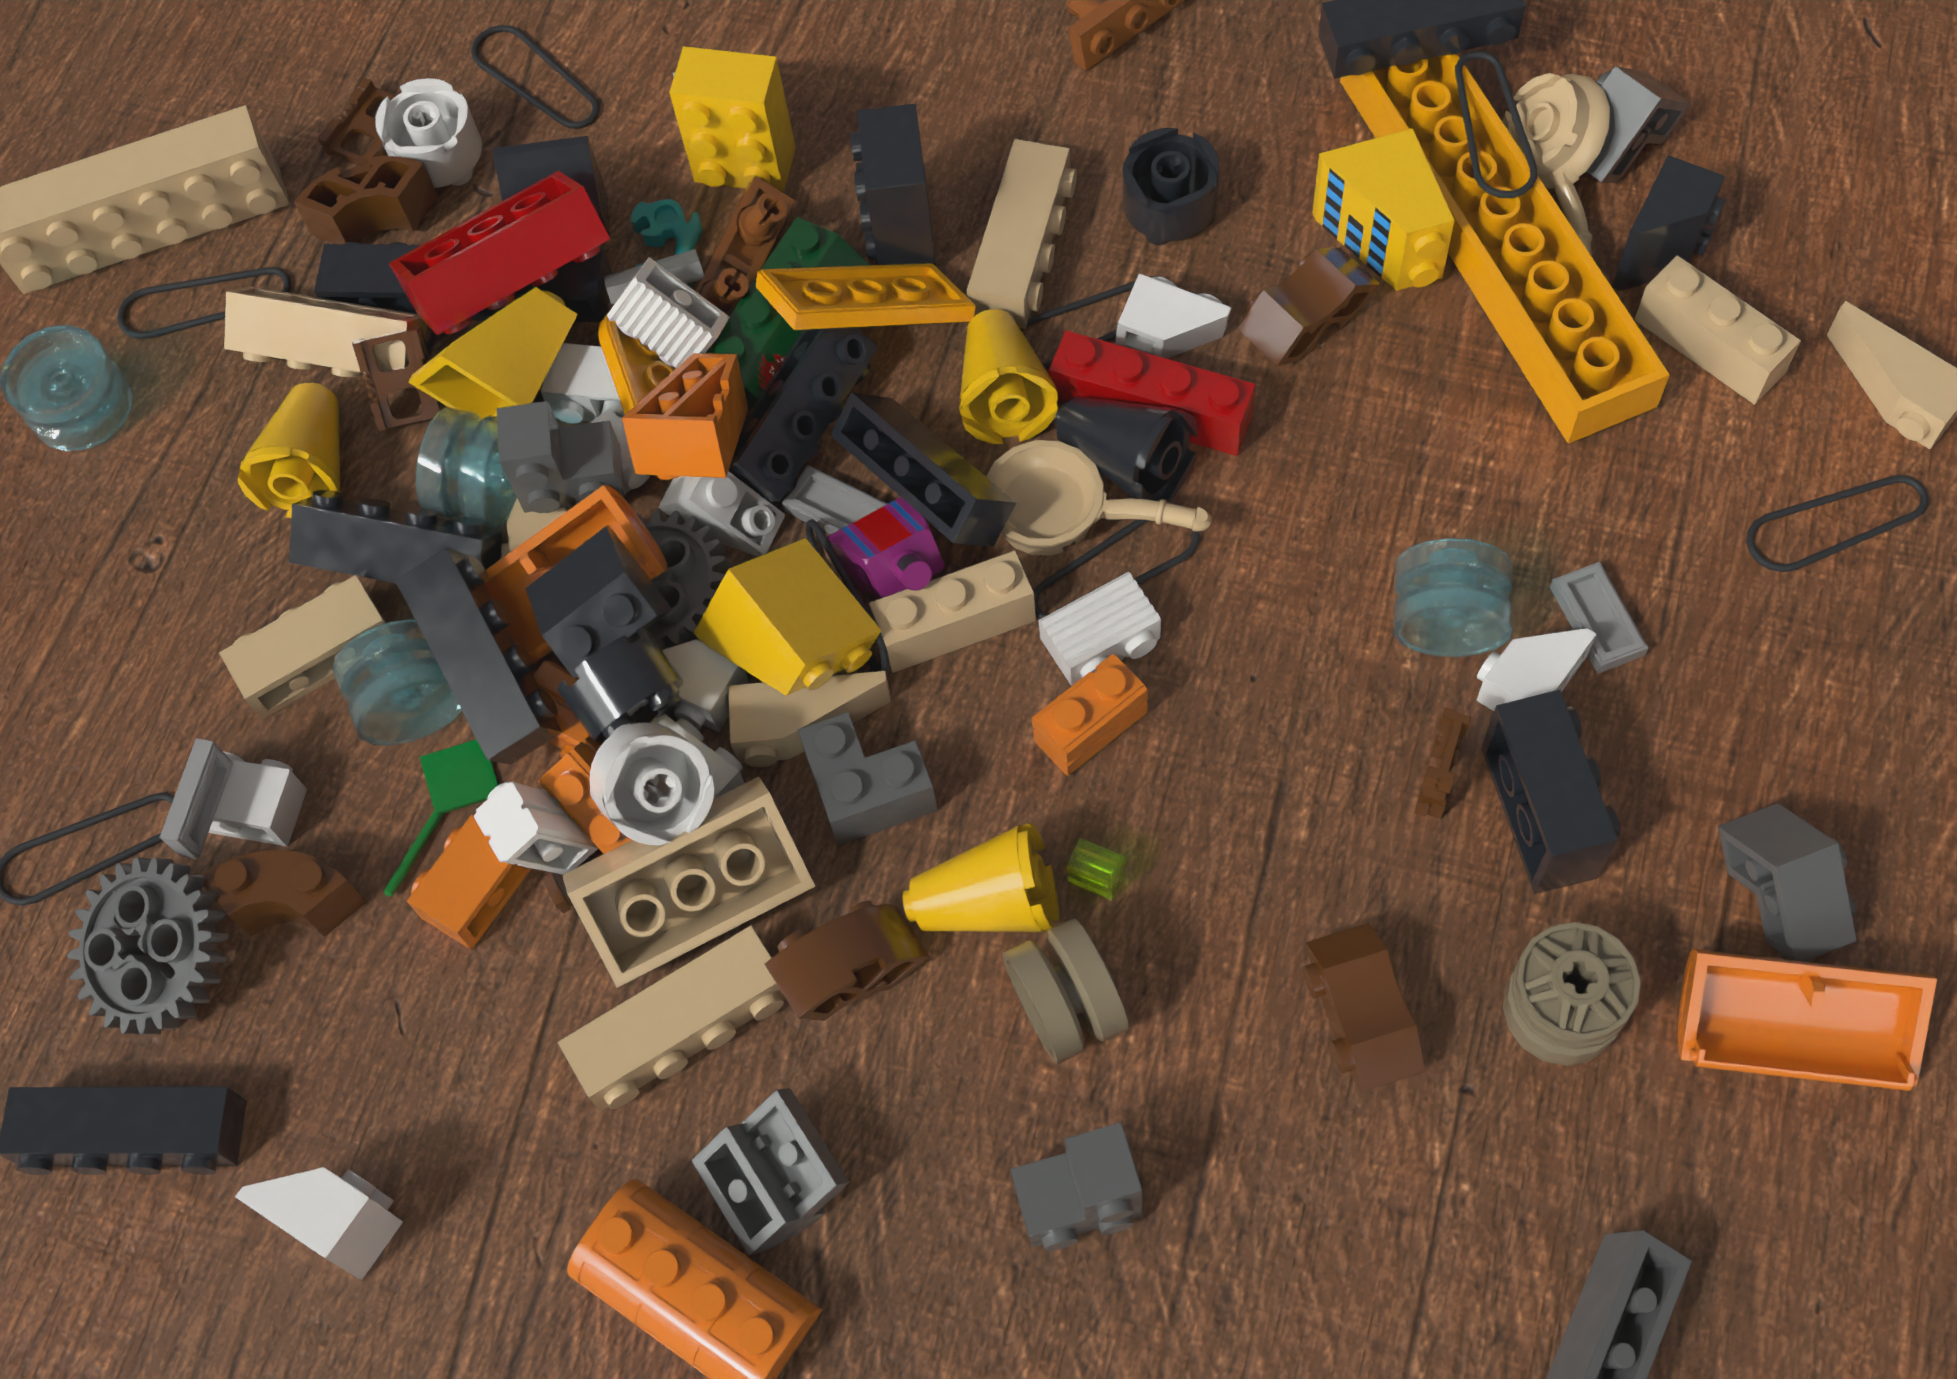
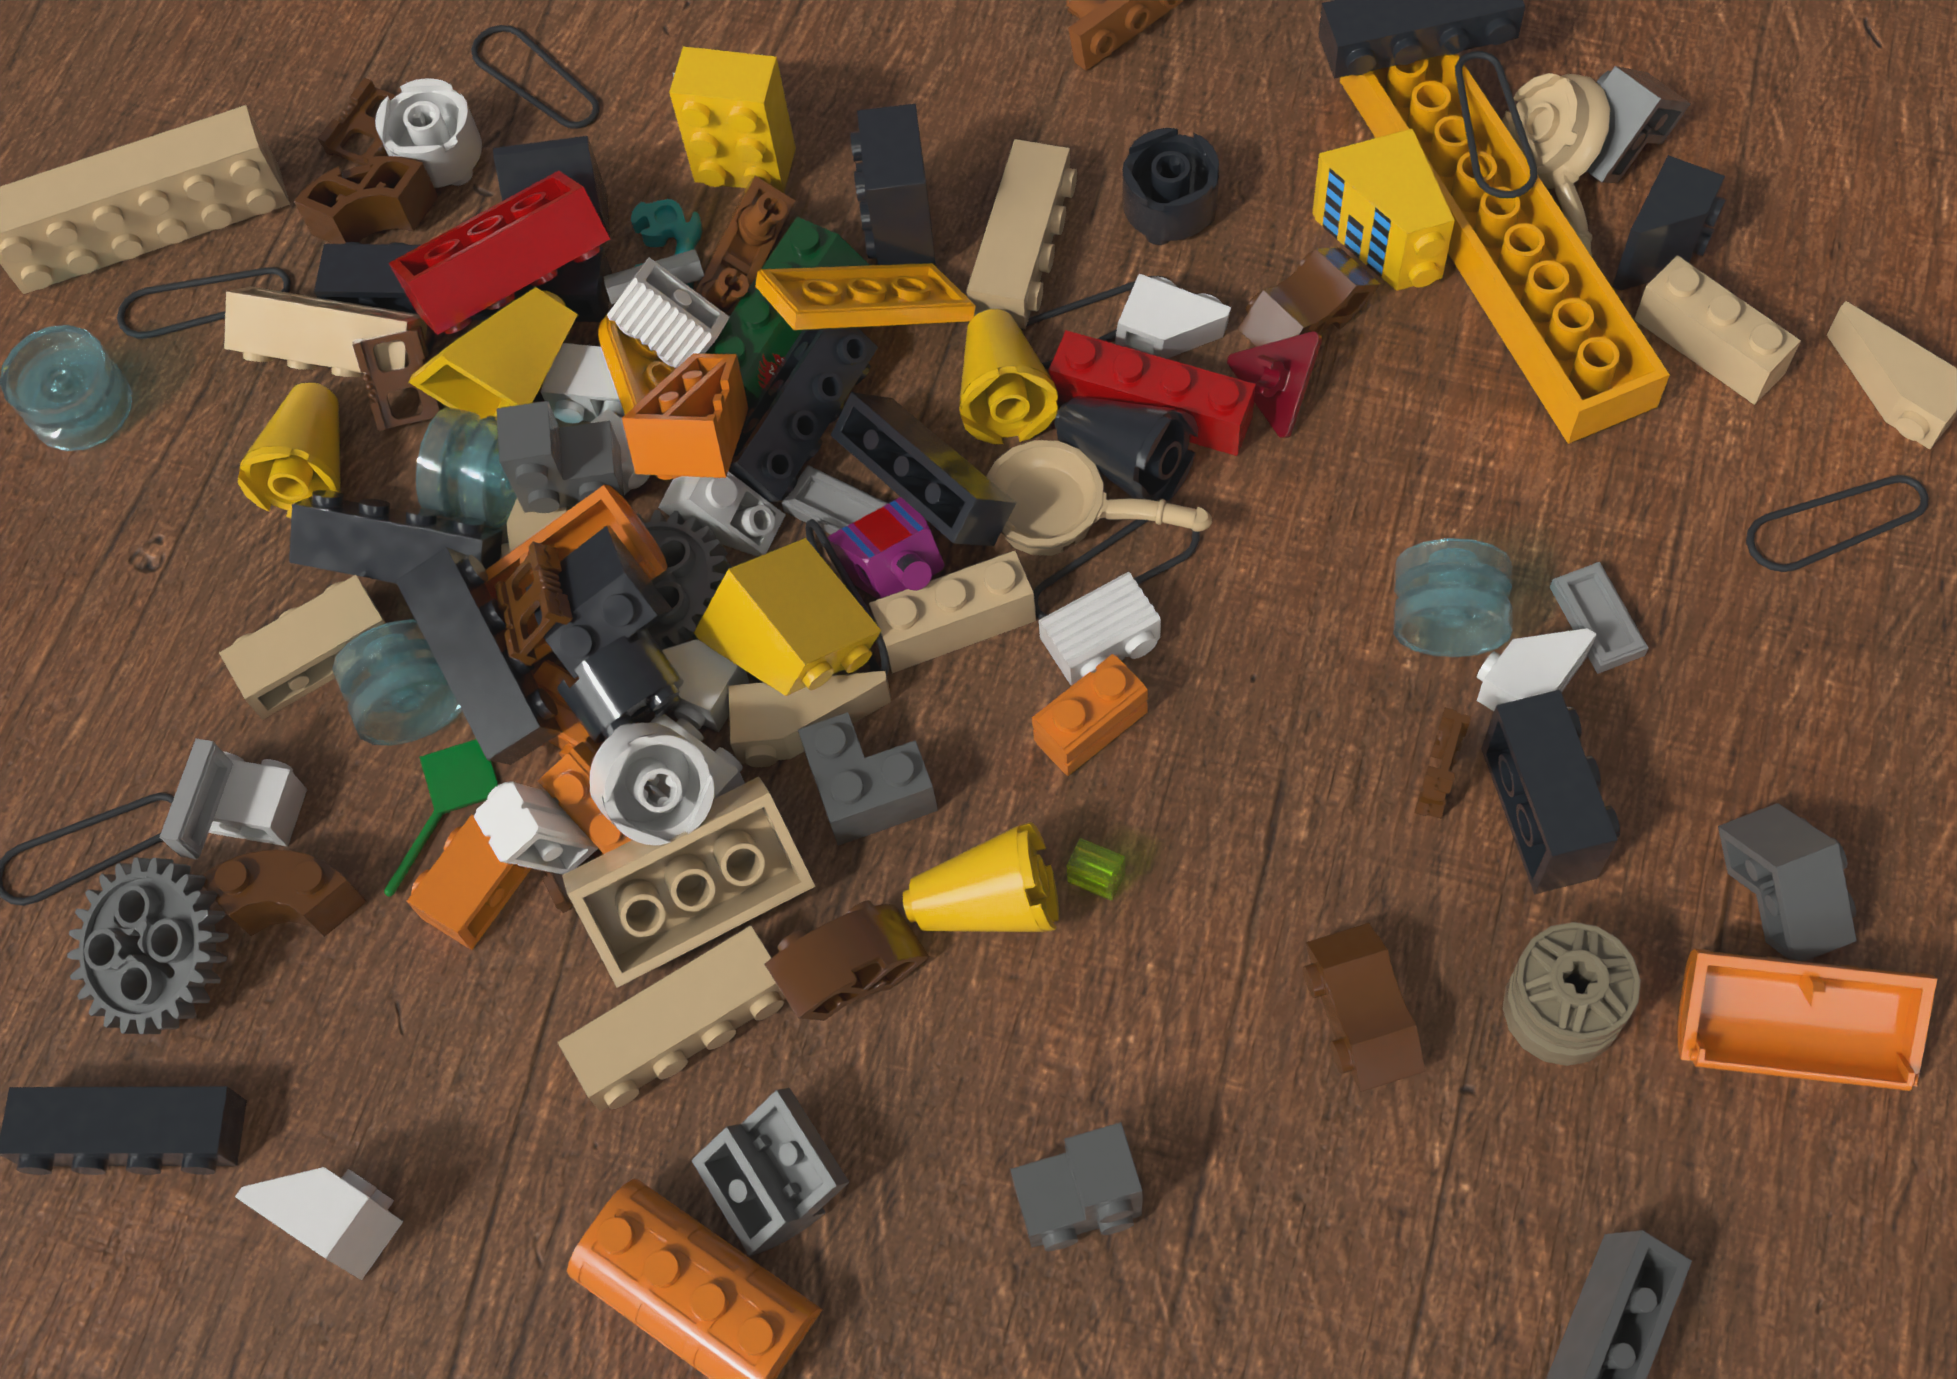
(543, 593): none -> reddish brown piece
(1071, 987): dark tan wheel -> none
(1280, 376): none -> dark red piece

